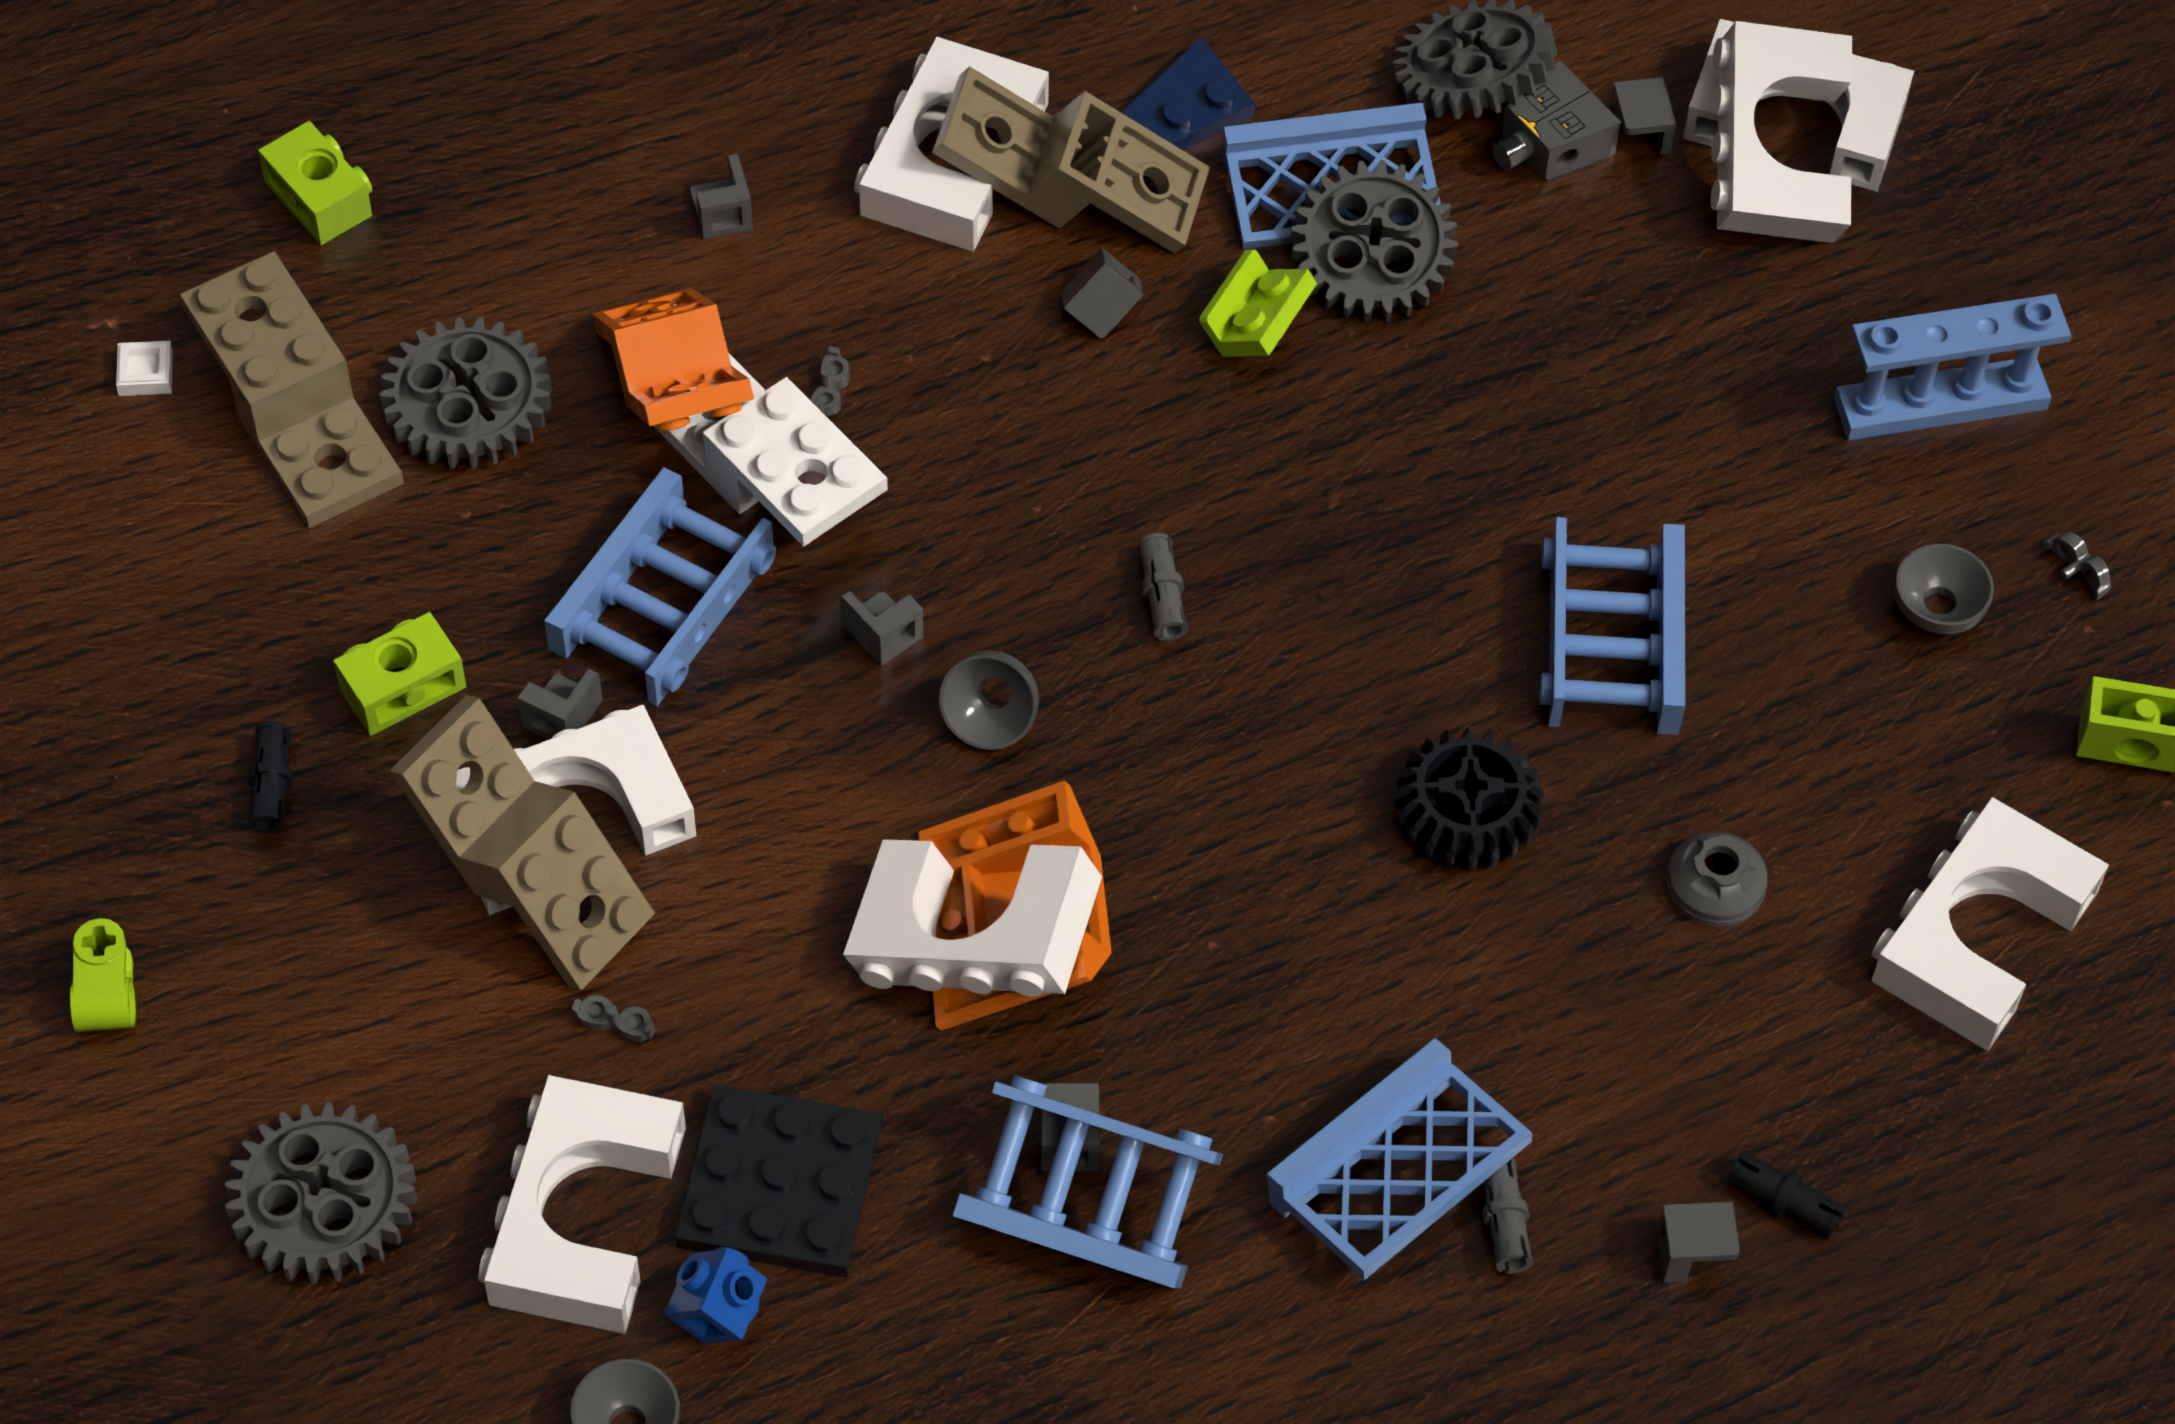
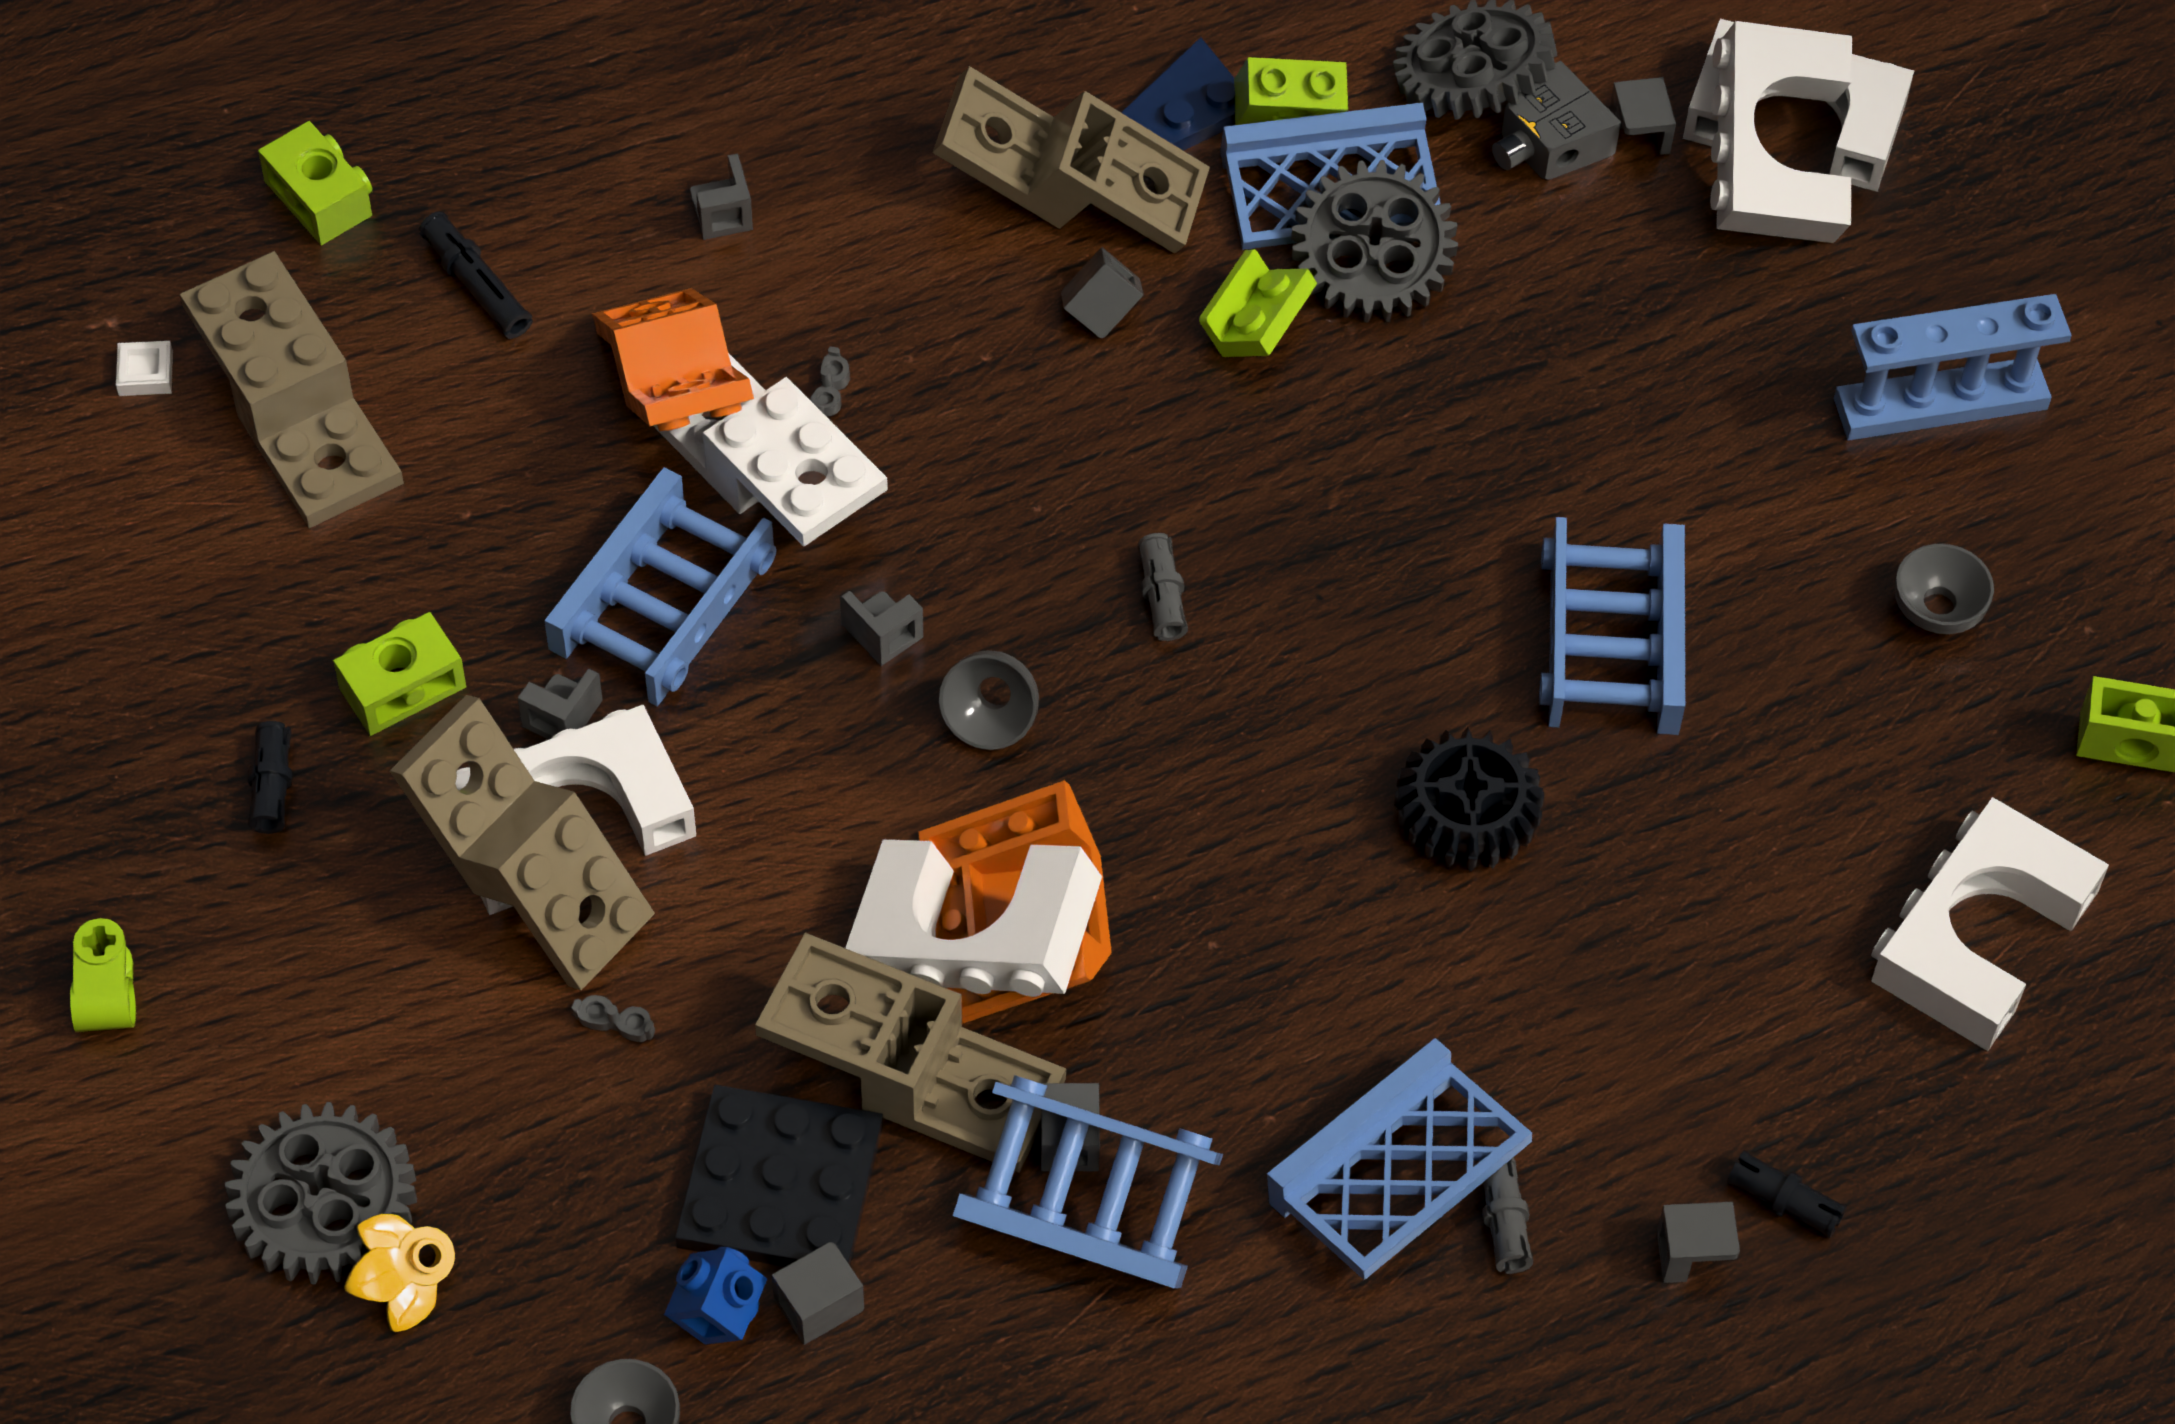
(393, 1269): none -> yellow plate
(463, 259): none -> black pin
(500, 369): dark grey gear -> none
(573, 1130): white arch -> none
(818, 1292): none -> dark grey panel
(902, 1044): none -> dark tan bracket
(910, 189): white arch -> none
(1288, 89): none -> lime brick
(1714, 897): dark grey piece -> none
(2074, 551): dark grey piece -> none

